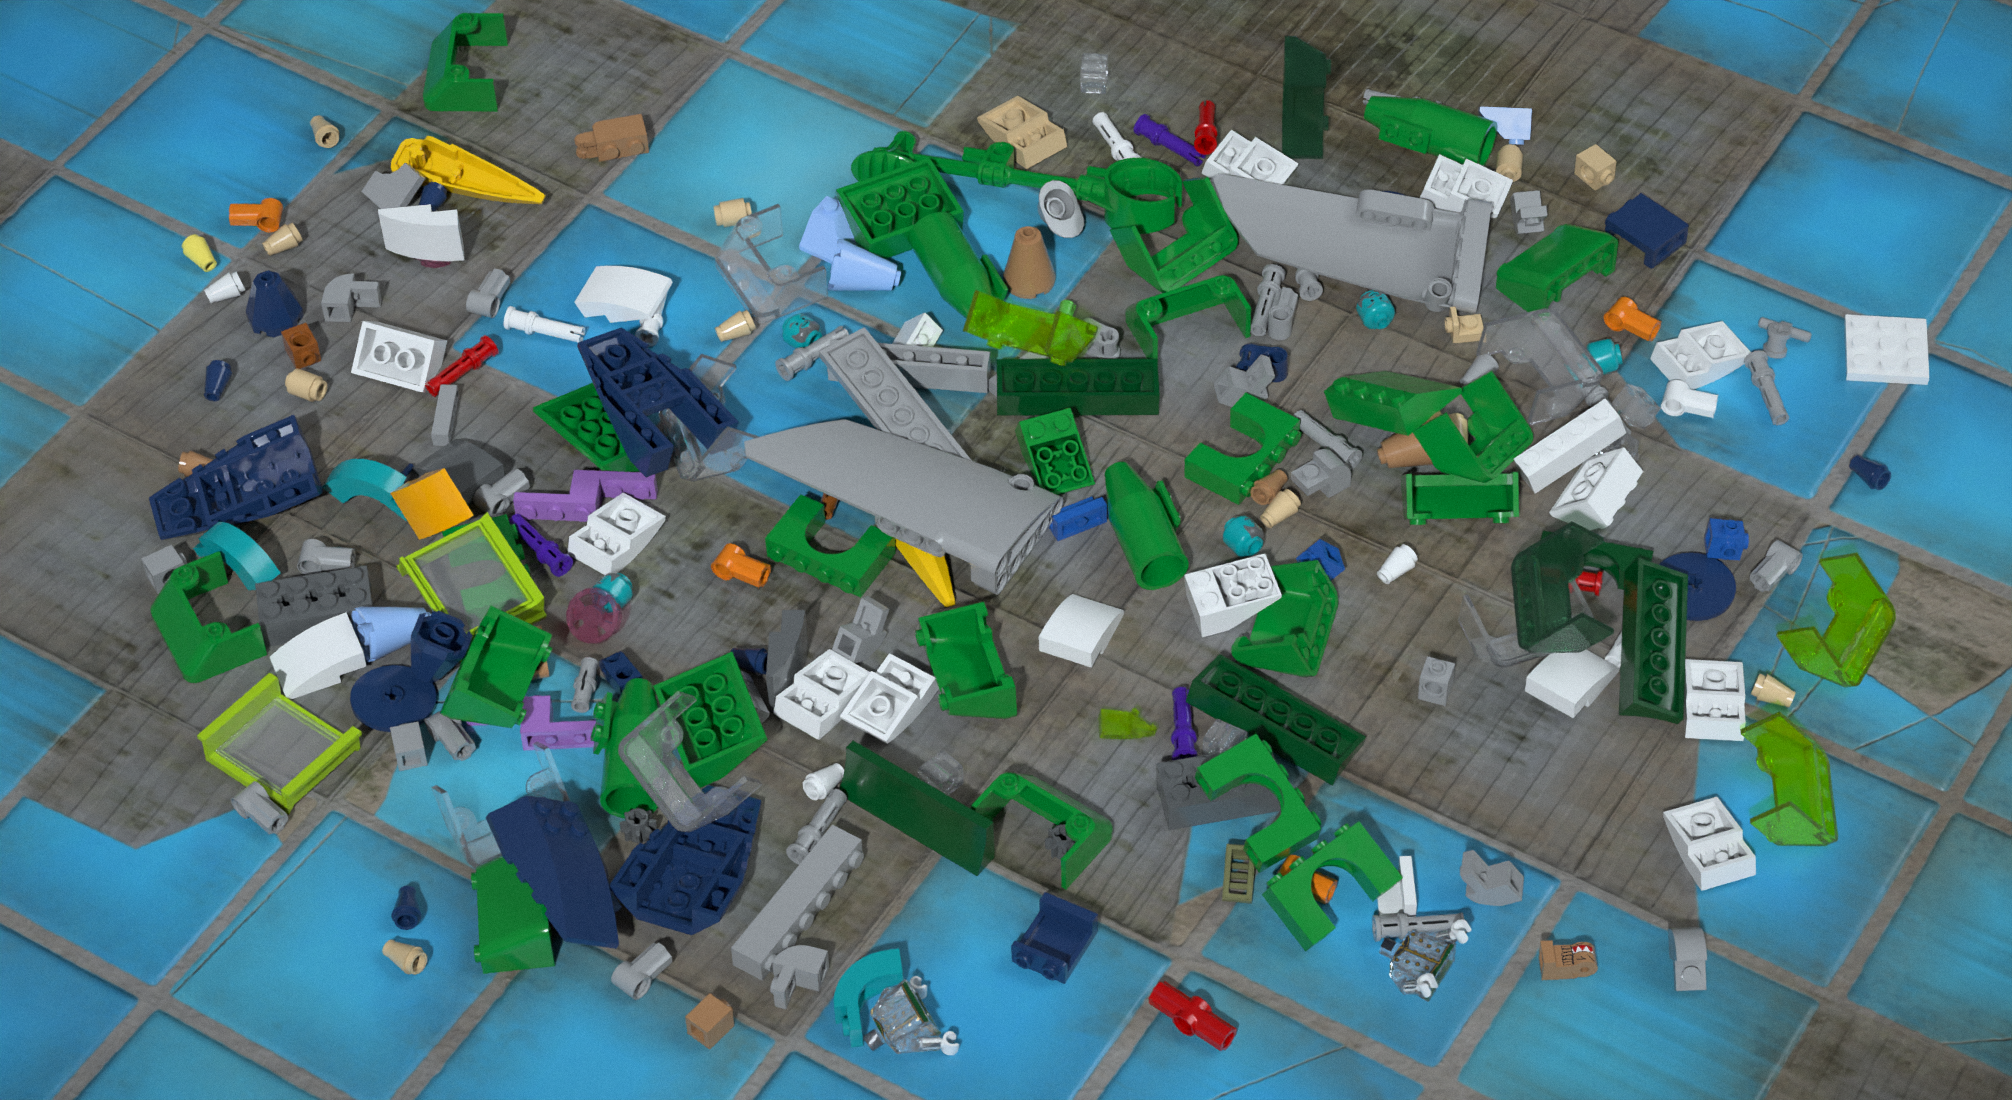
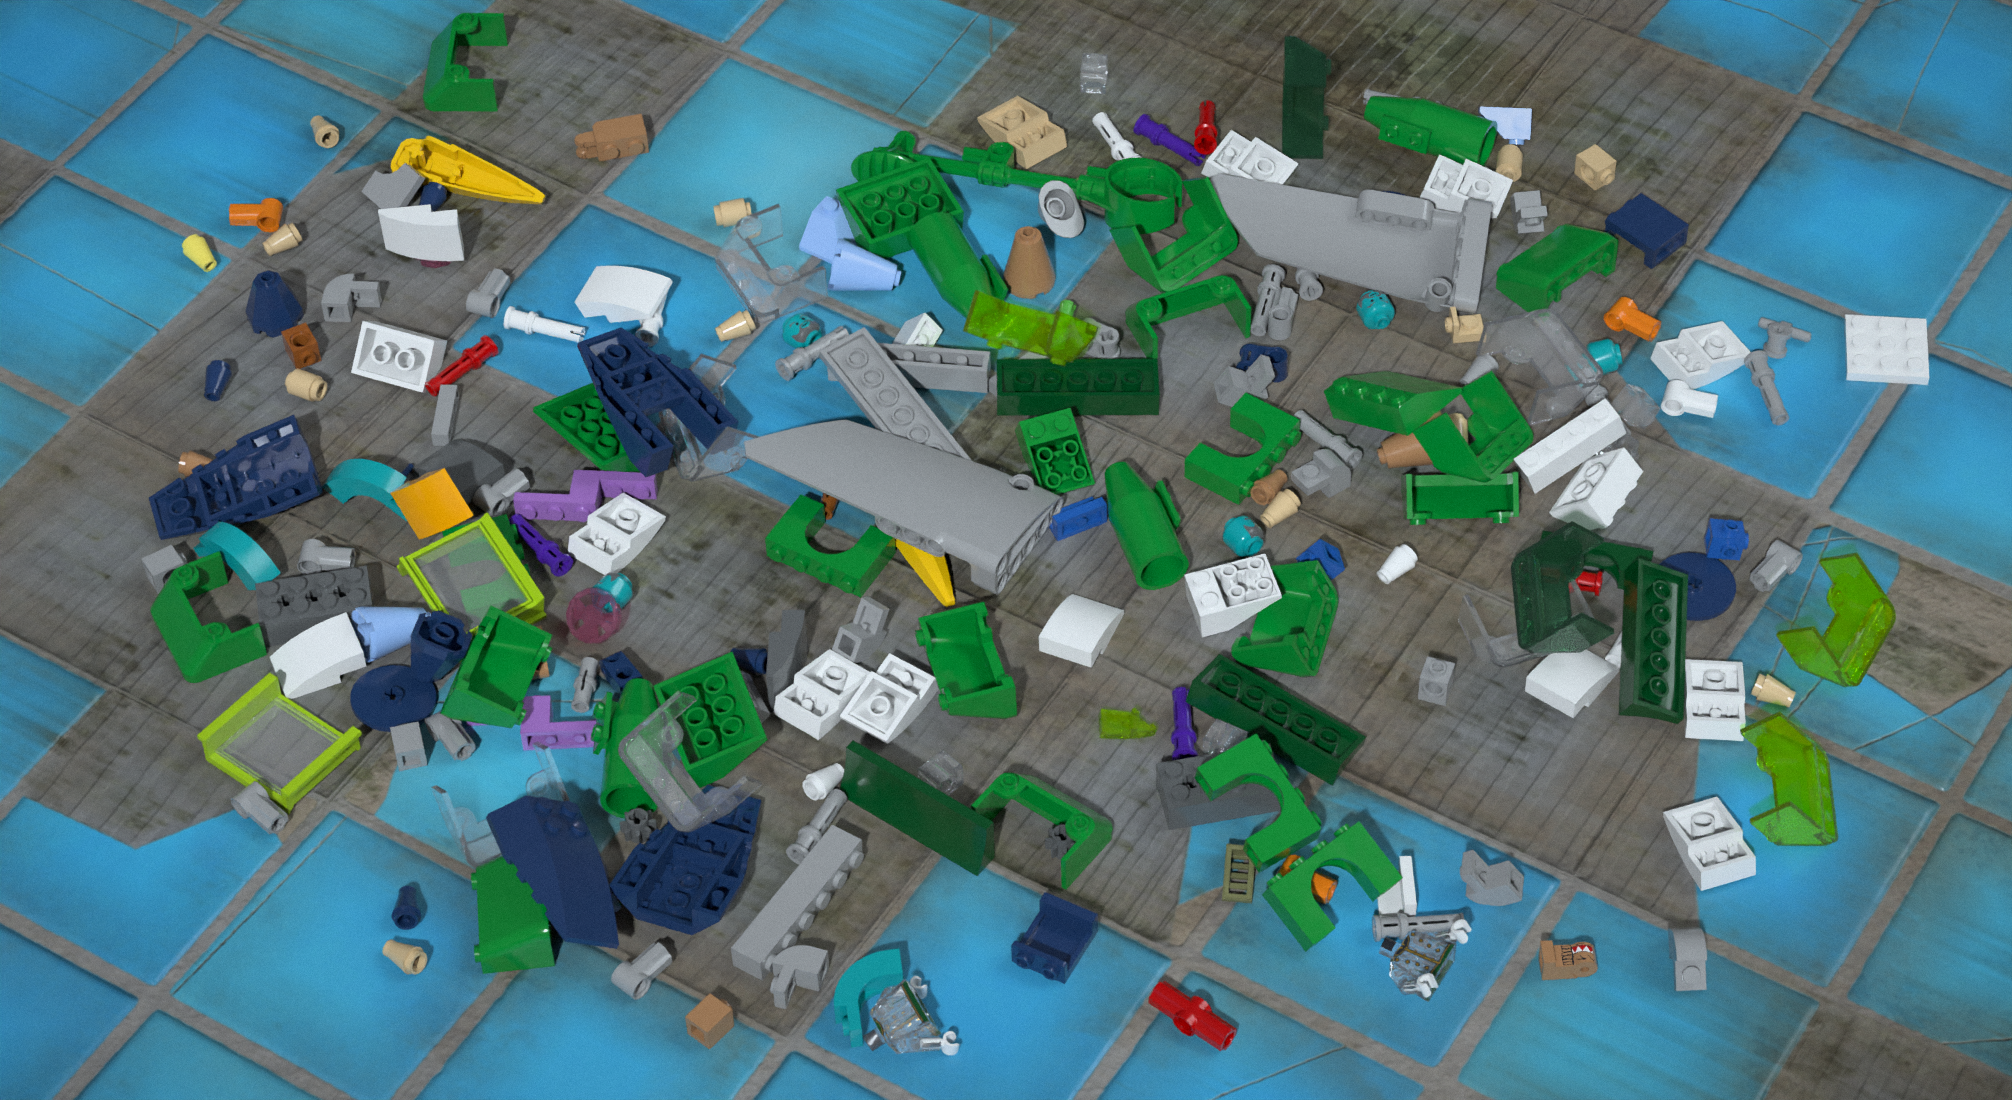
(225, 288): white cone -> none
(734, 563): orange piece -> none
(1872, 473): dark blue cone -> none

